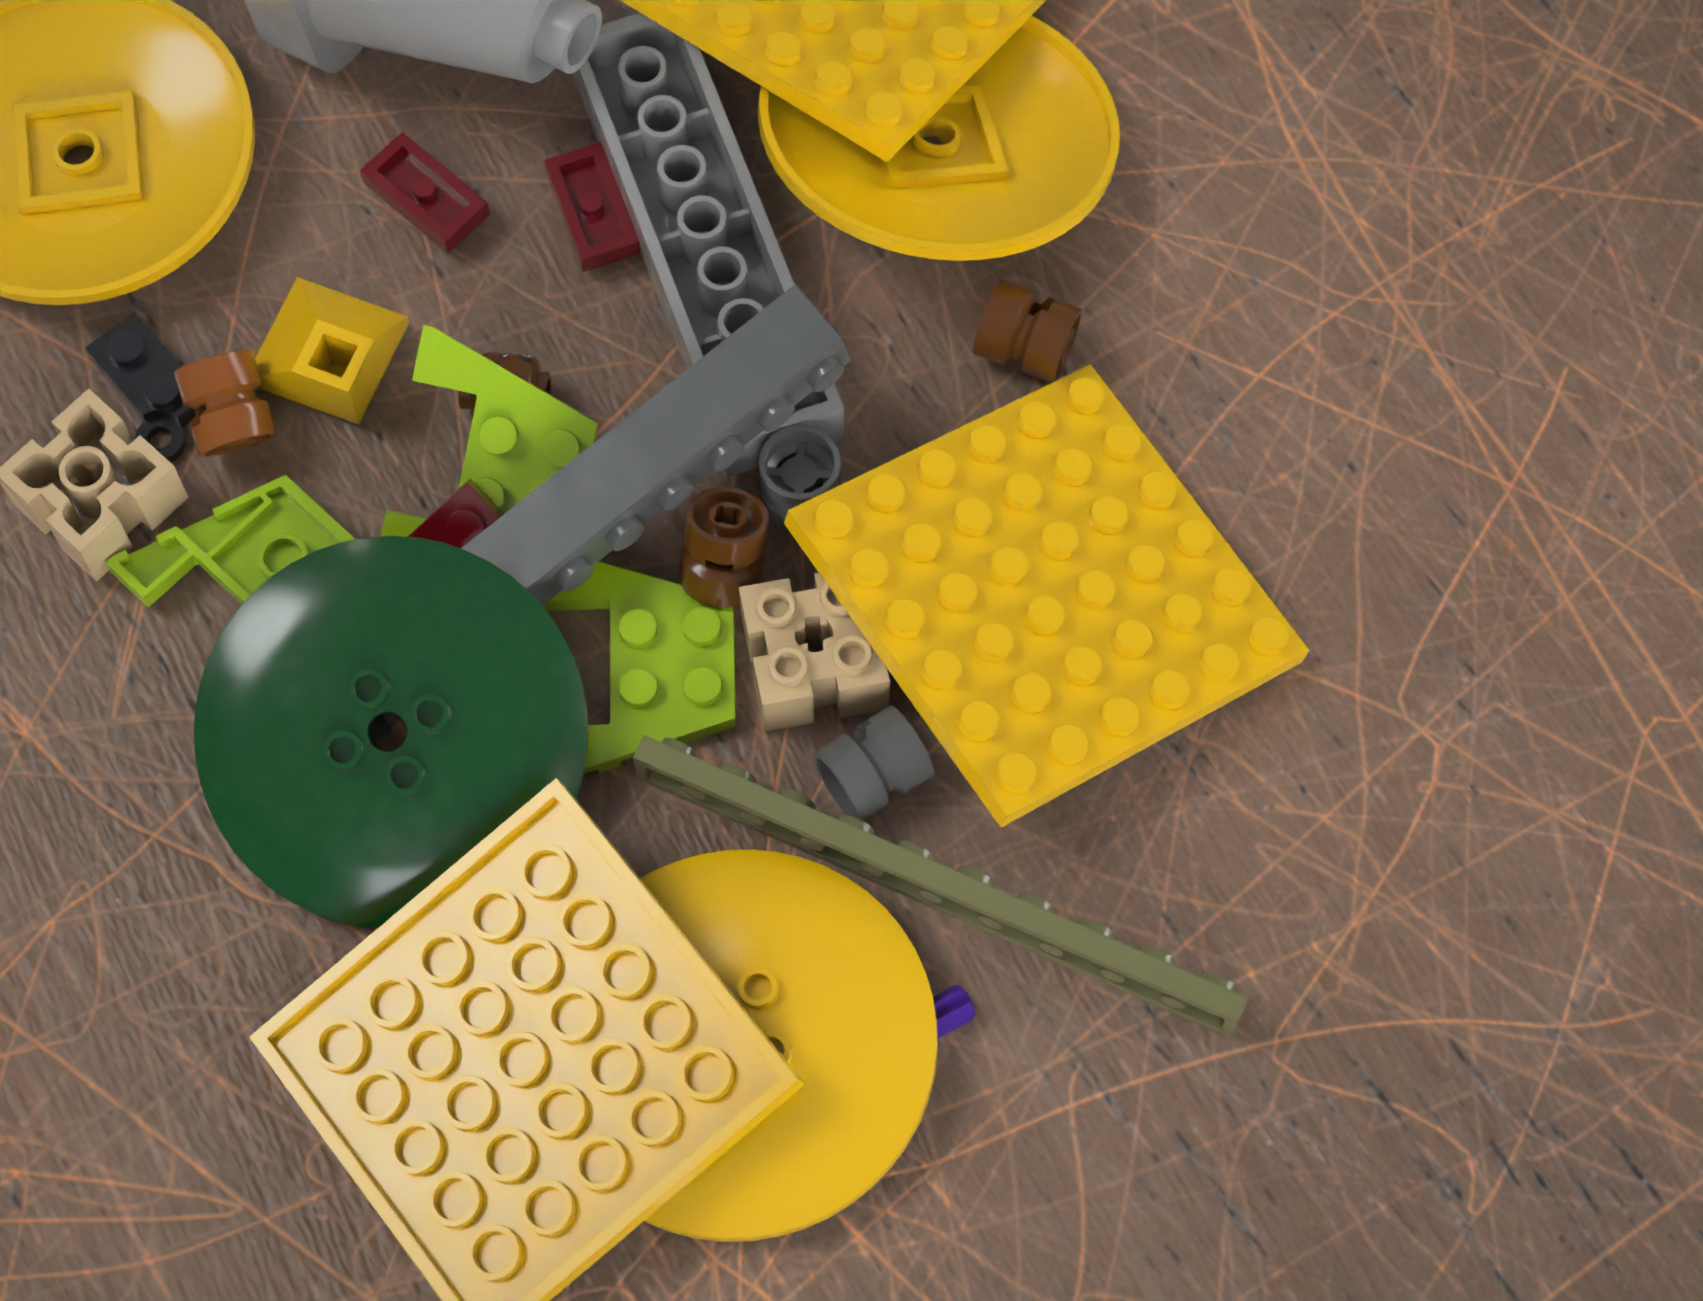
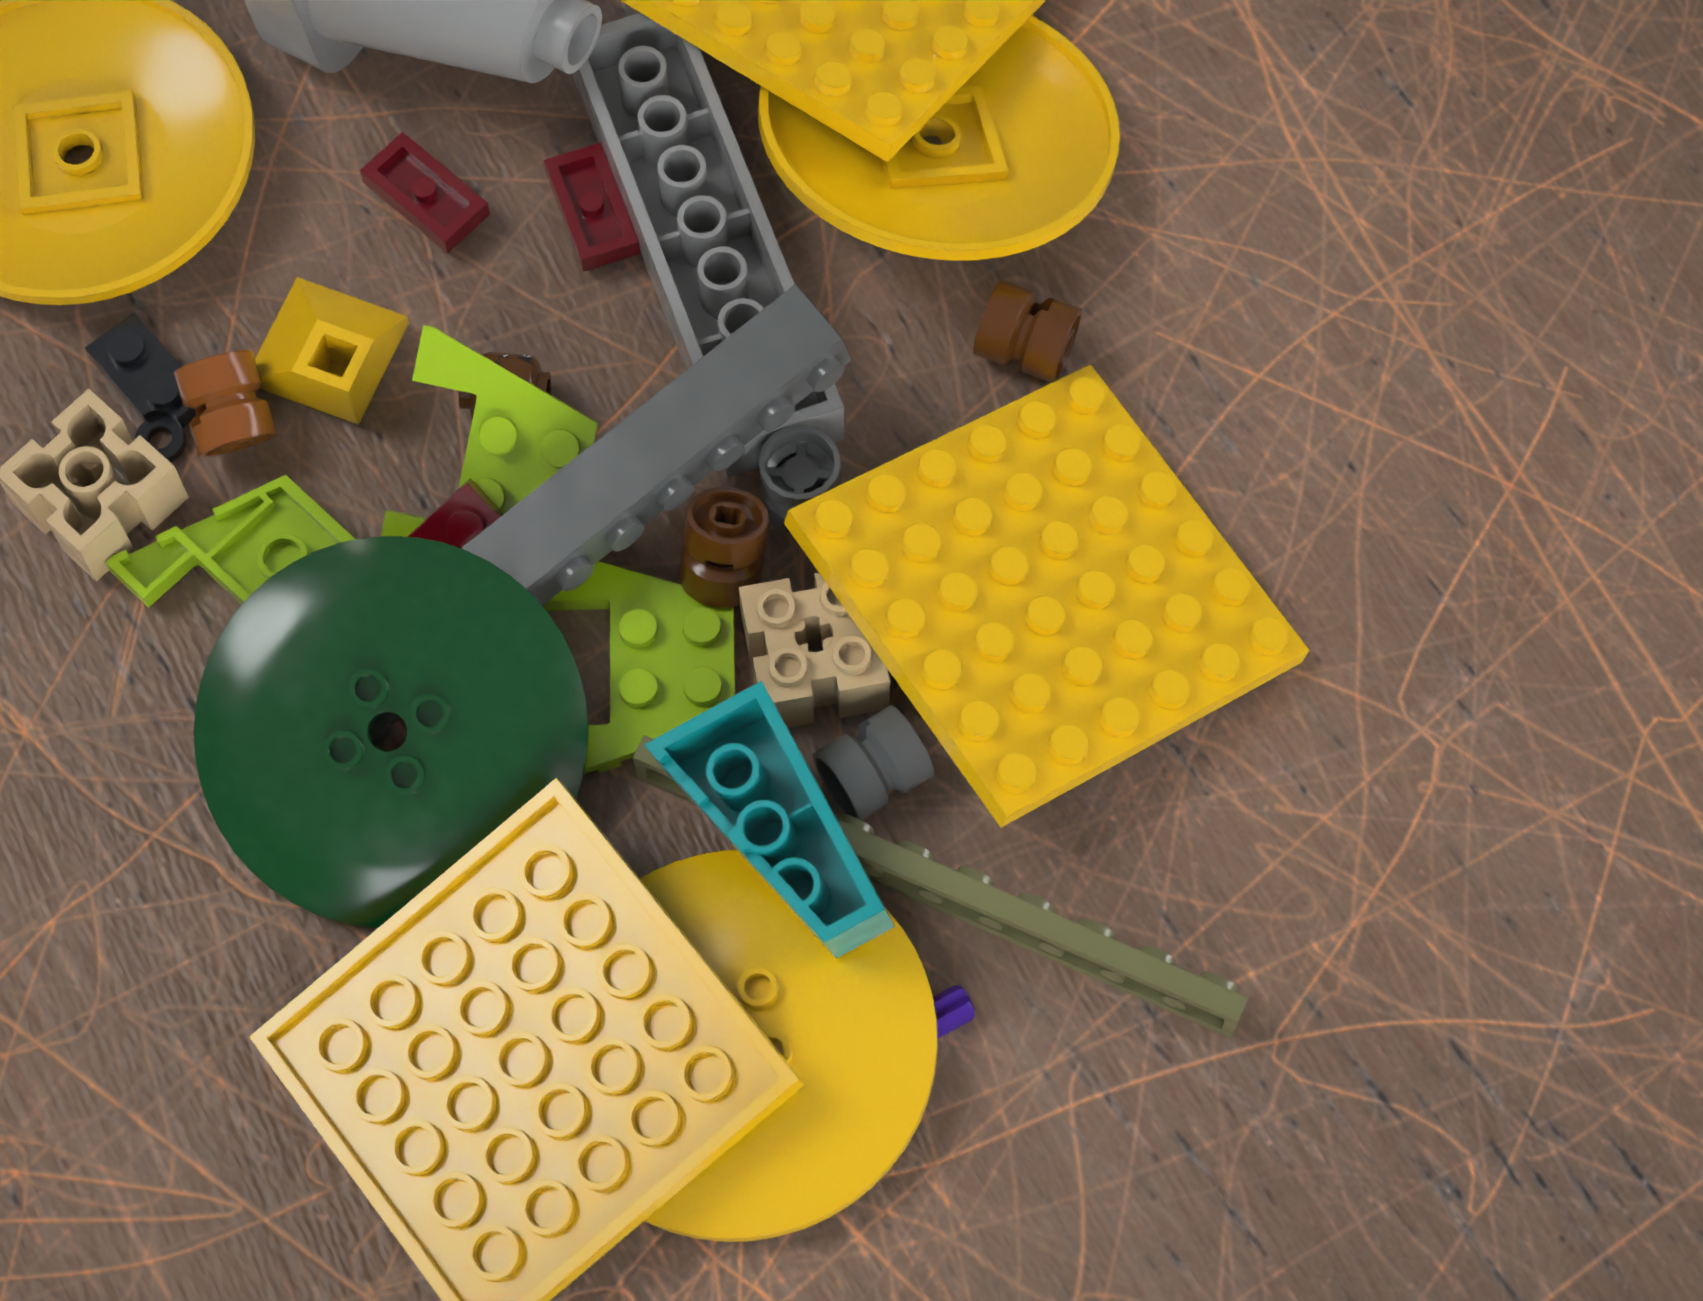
(766, 802): none -> teal wedge

